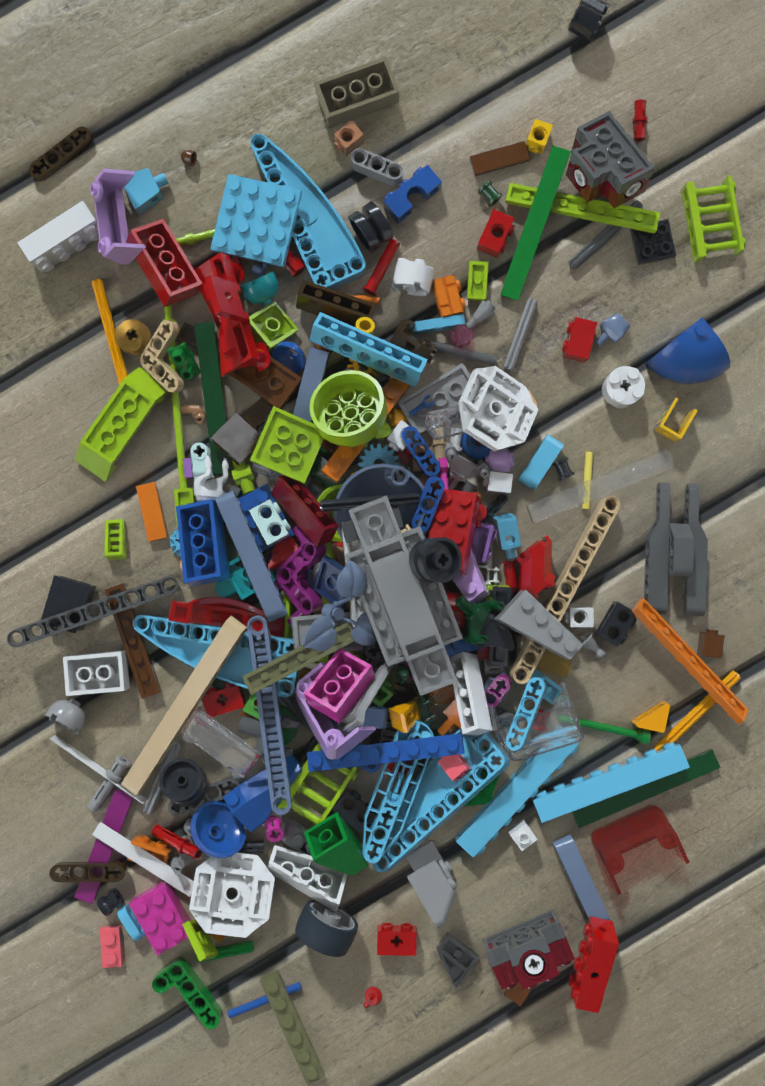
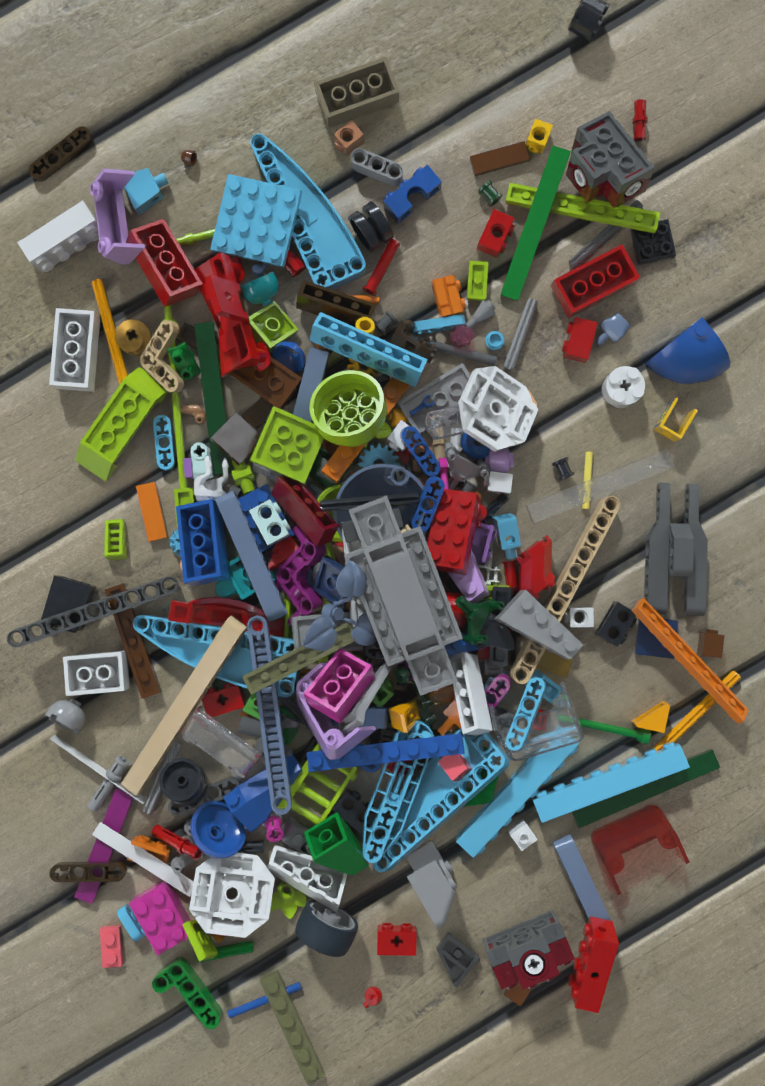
(74, 350): none -> white brick
(108, 903): black wheel -> none
(167, 428): none -> medium azure beam
(287, 900): none -> lime plate
(386, 323): none -> dark grey bush
(413, 277): white brick -> none
(435, 560): black wheel -> none
(494, 340): none -> medium azure plate
(540, 462): medium azure beam -> none
(590, 643): light grey piece -> none
(595, 281): none -> red brick
(649, 645): none -> dark blue tile
(697, 231): lime fence -> none

